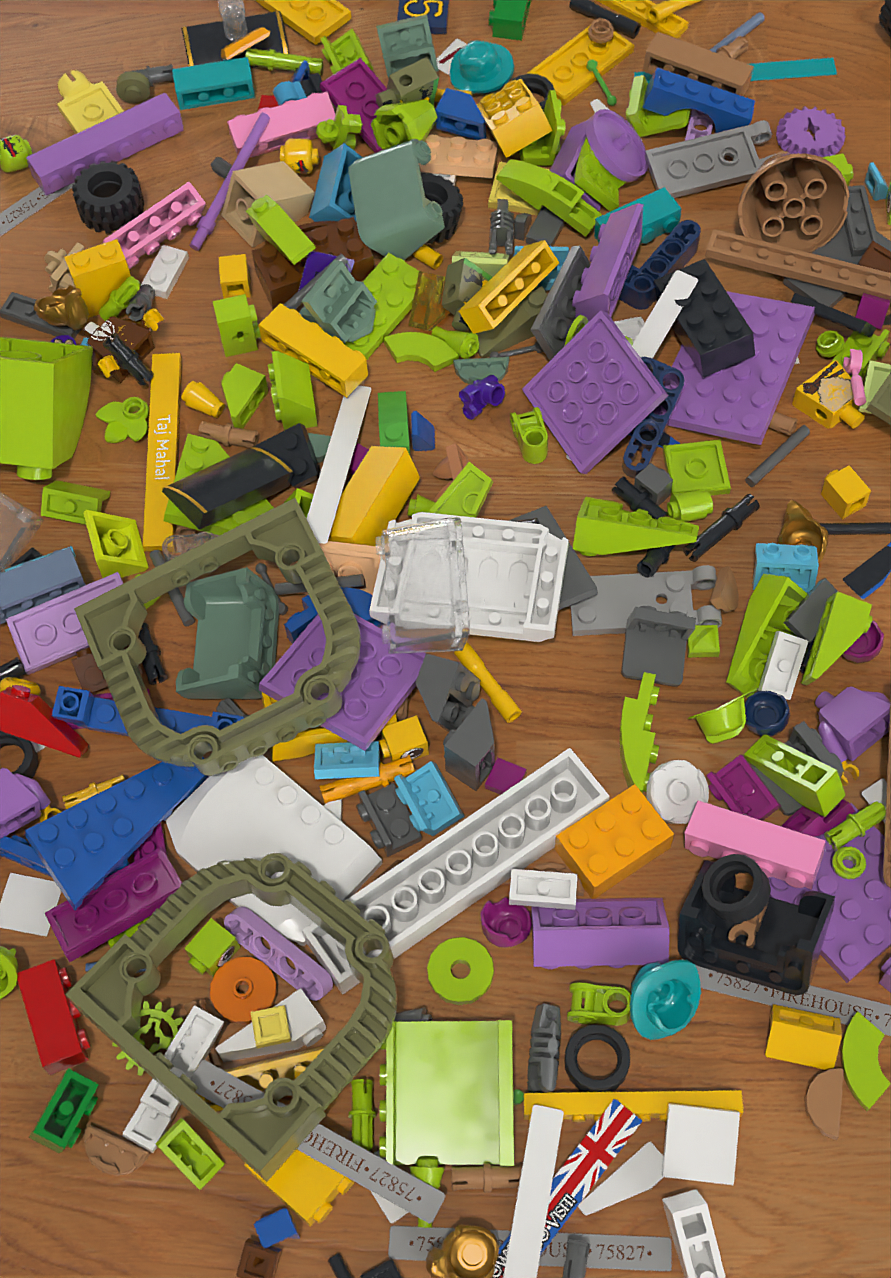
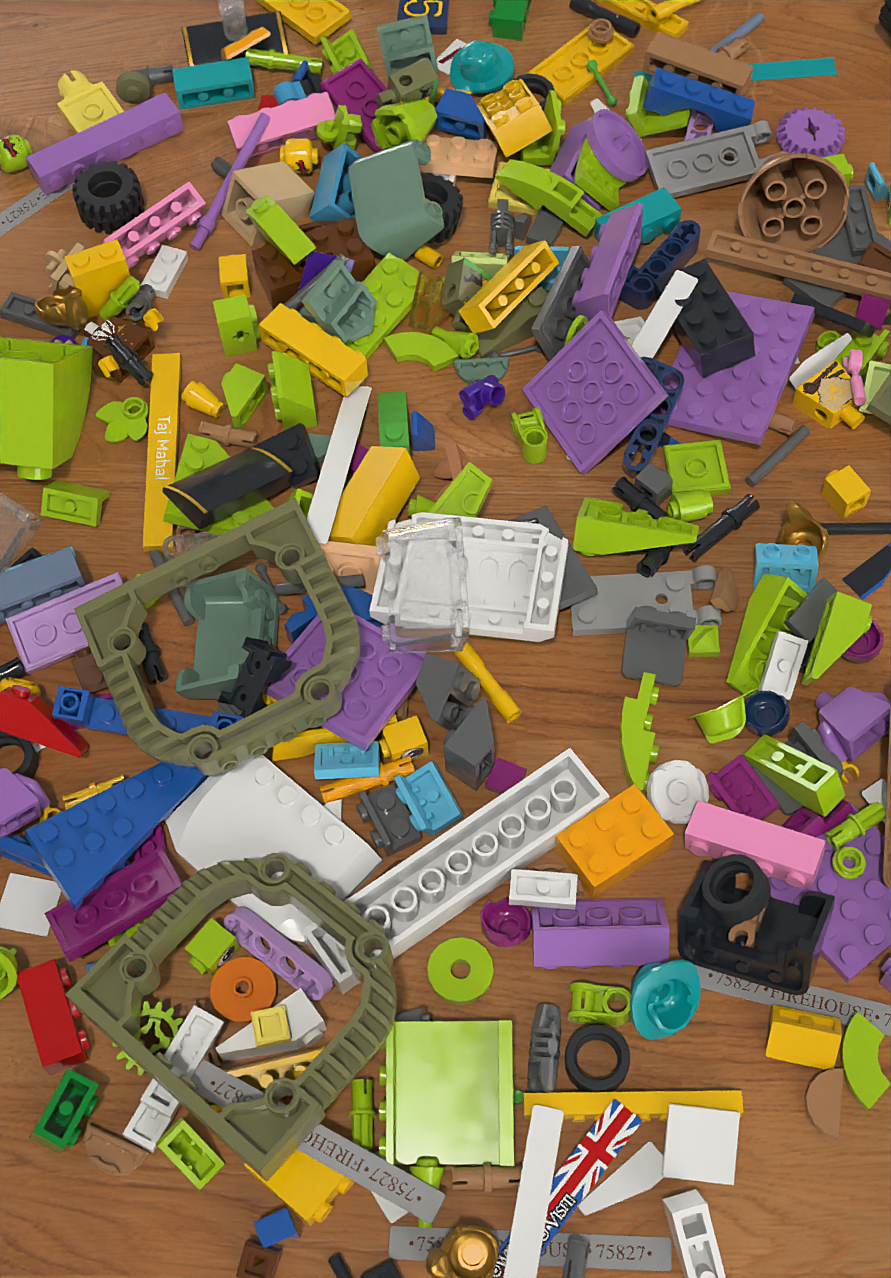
(115, 544): neon yellow slope -> none
(260, 668): none -> black piece
(819, 361): none -> white sticker

